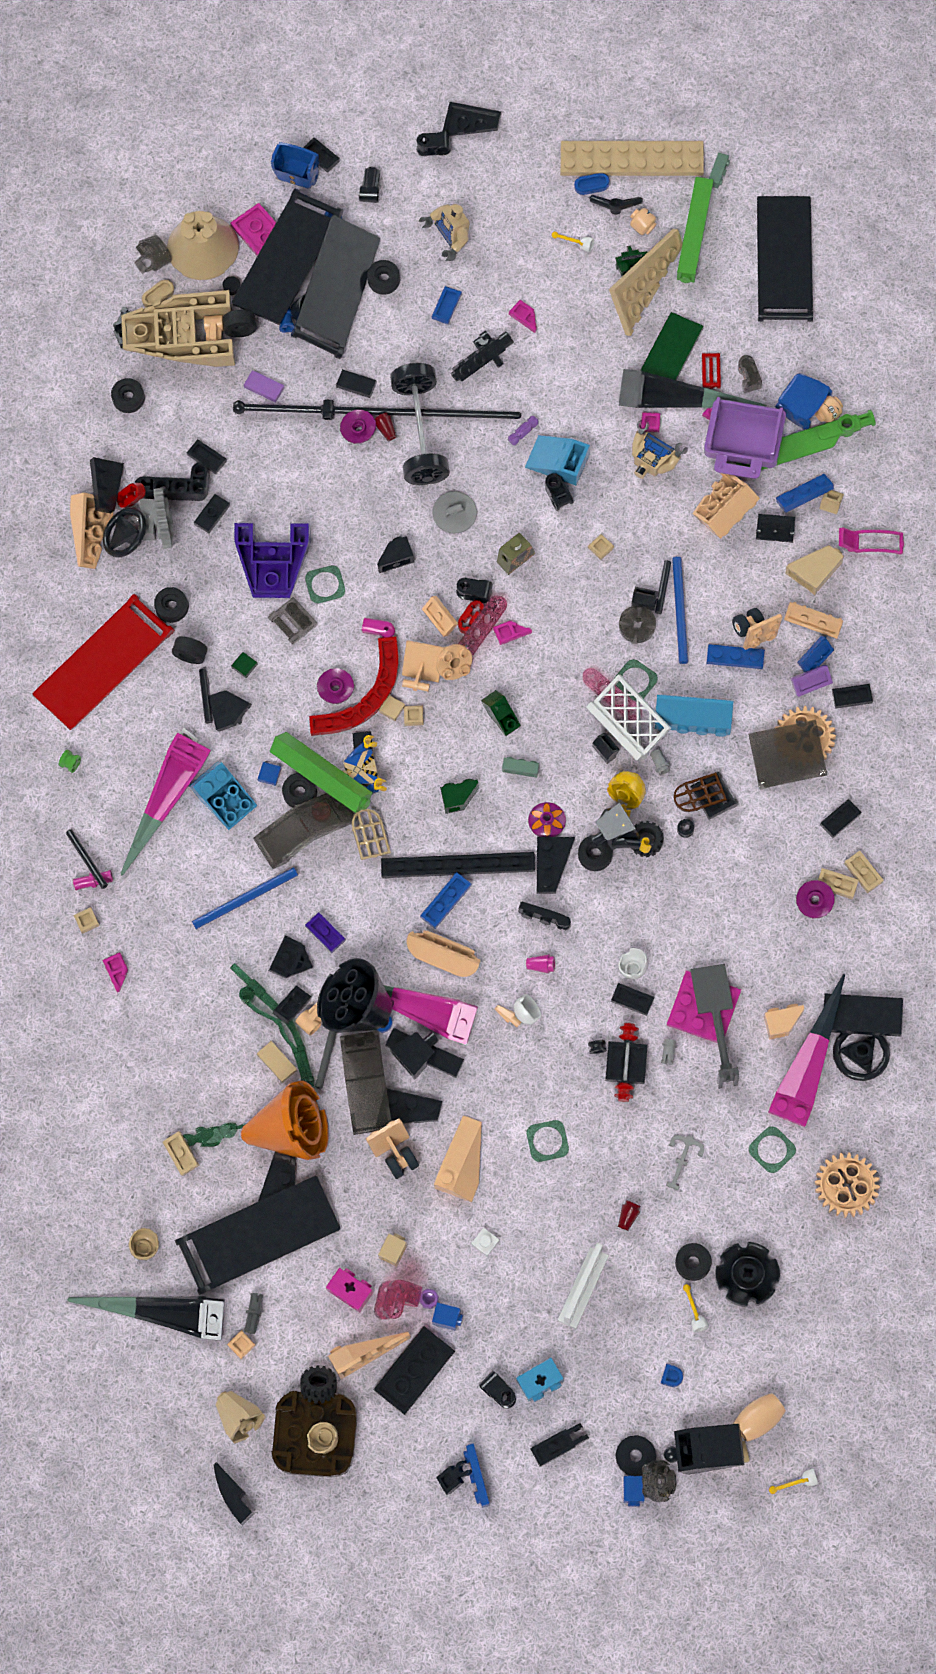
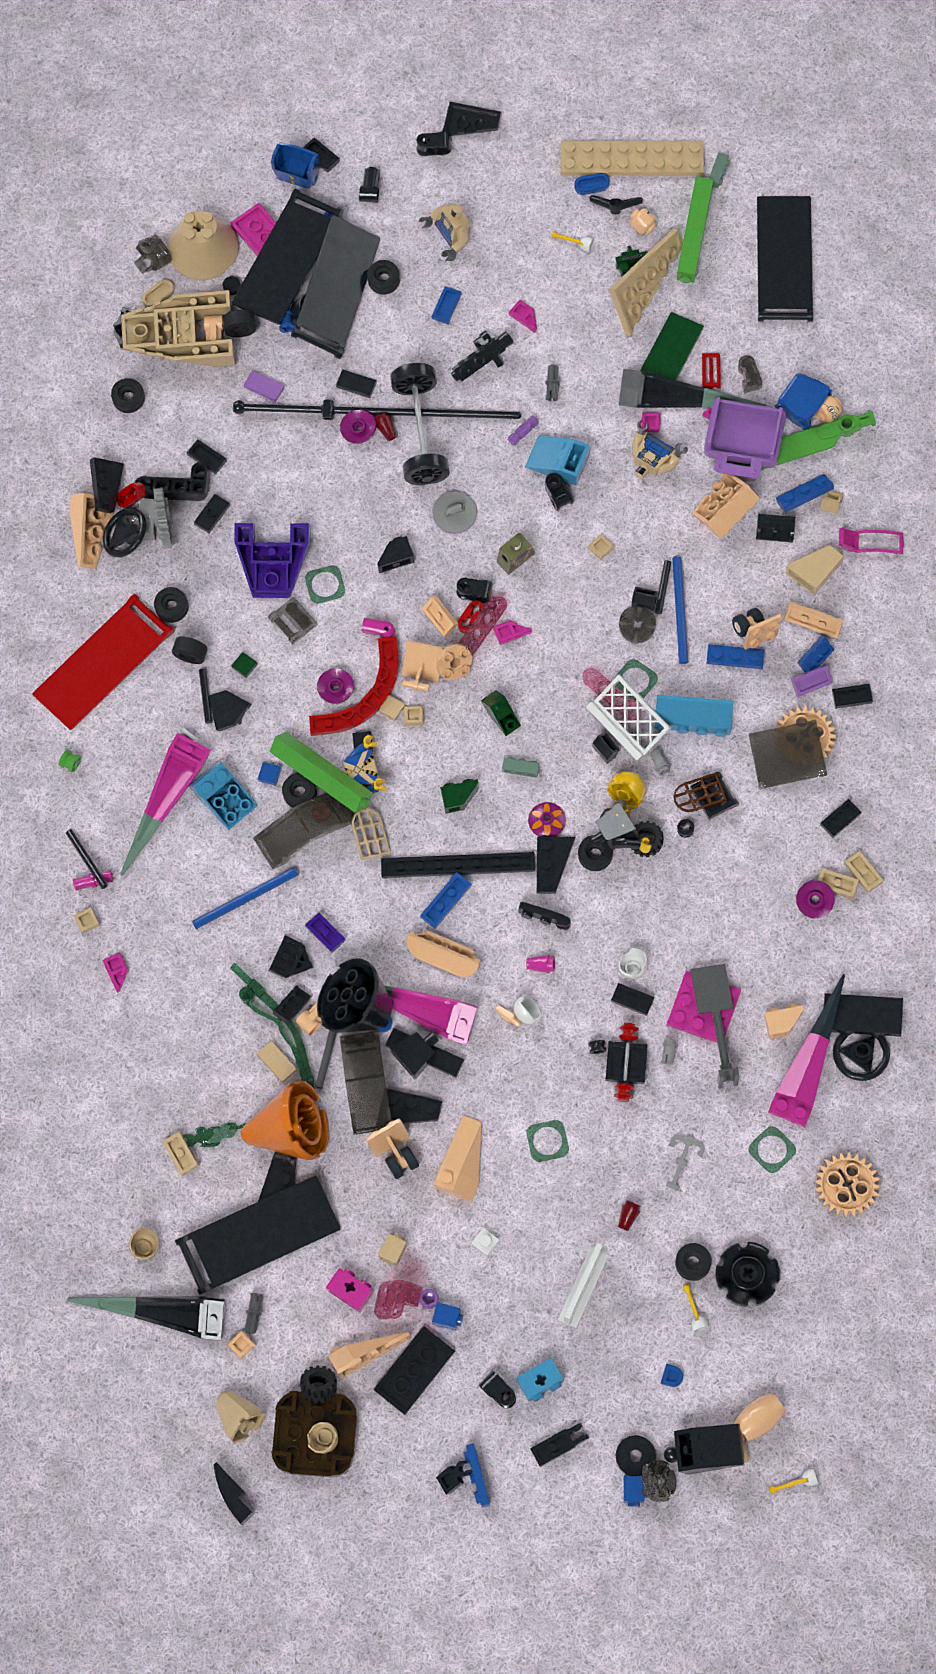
(552, 382): none -> dark grey axle

